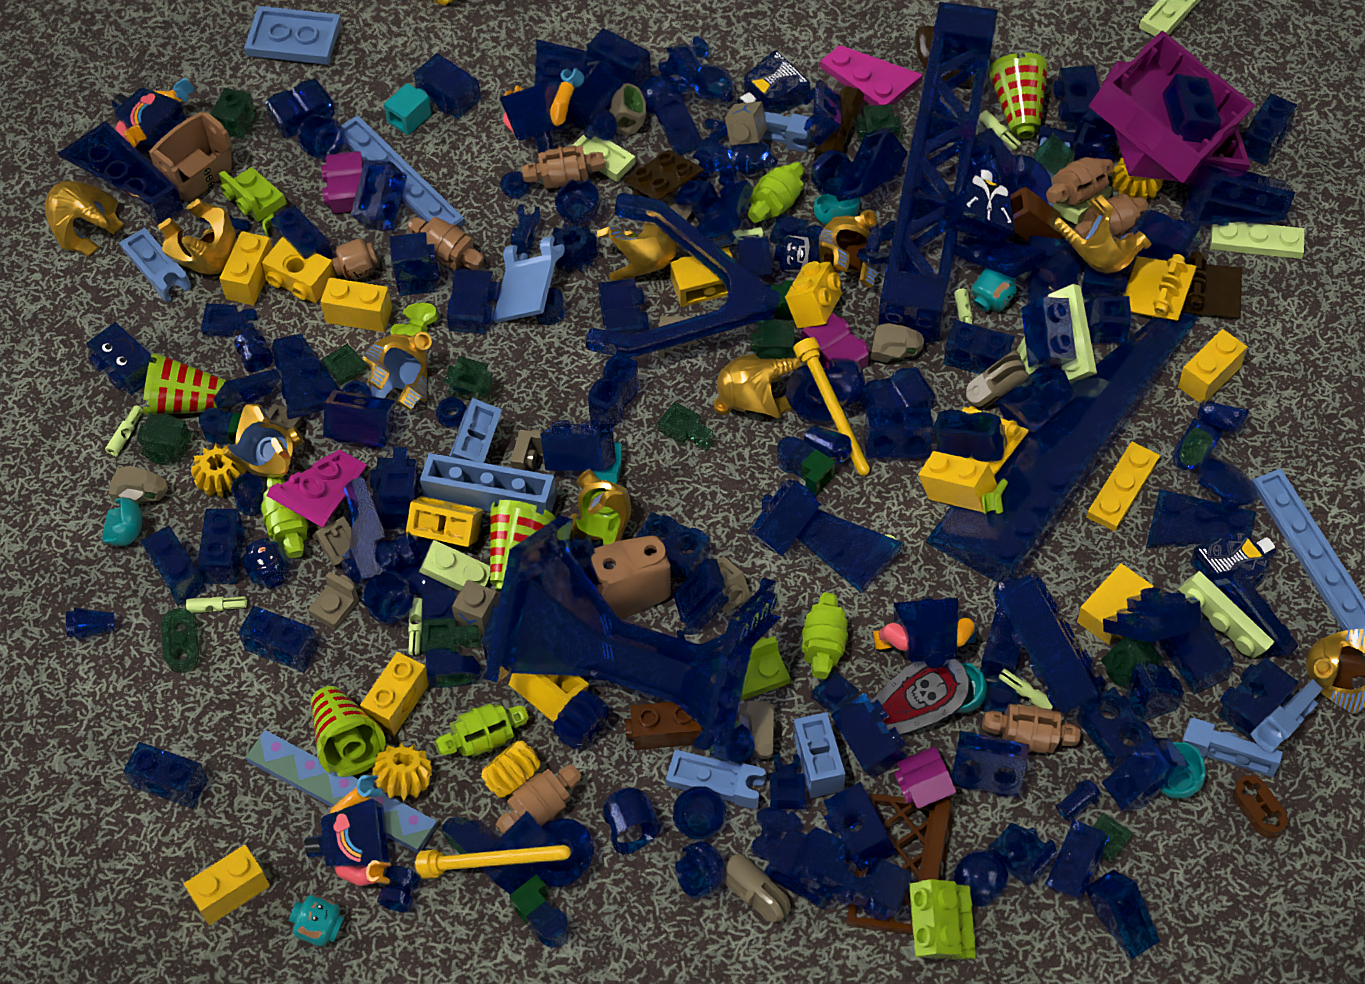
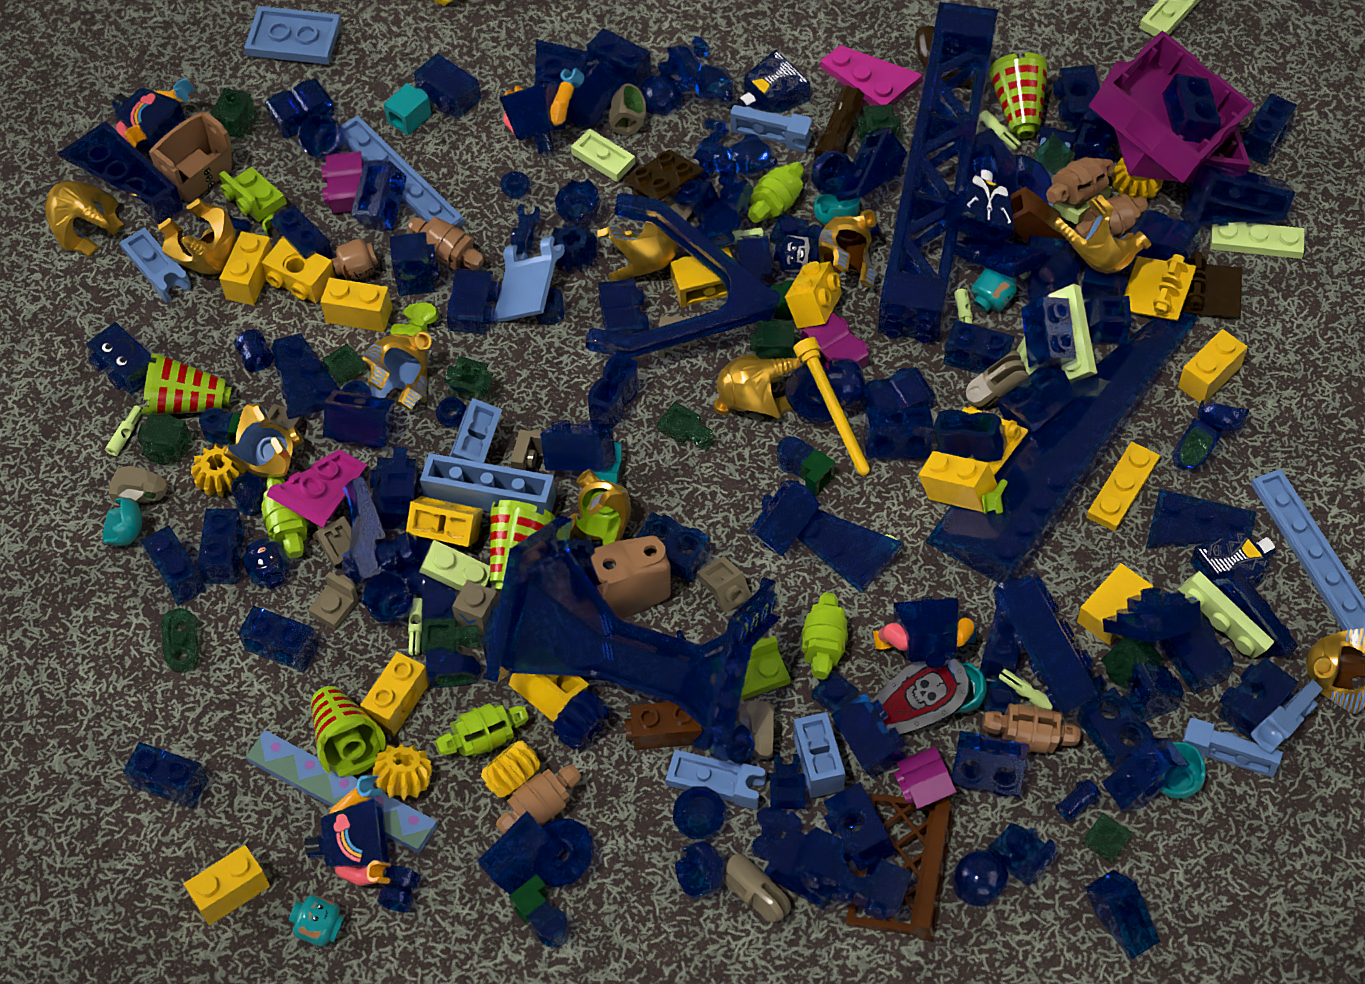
(88, 622): clear blue cone -> none
(201, 605): yellowish green pin -> none
(225, 318): clear blue plate -> none
(247, 388): clear blue plate -> none
(433, 864): yellow piece -> none
(468, 835): clear blue rock -> none
(562, 165): medium nougat piece -> none
(603, 126): clear blue plate -> none
(625, 809): clear blue helmet -> none
(677, 124): clear blue plate -> none
(700, 596): clear blue plate -> none
(746, 123): dark tan brick -> none
(826, 111): clear blue hinge -> none
(829, 442): clear blue brick -> none
(872, 252): clear blue piece -> none
(895, 342): dark tan rock -> none
(942, 920): lime plate -> none
(1077, 860): clear blue hinge -> none
(1227, 482): clear blue dish -> none
(1265, 803): reddish brown beam -> none

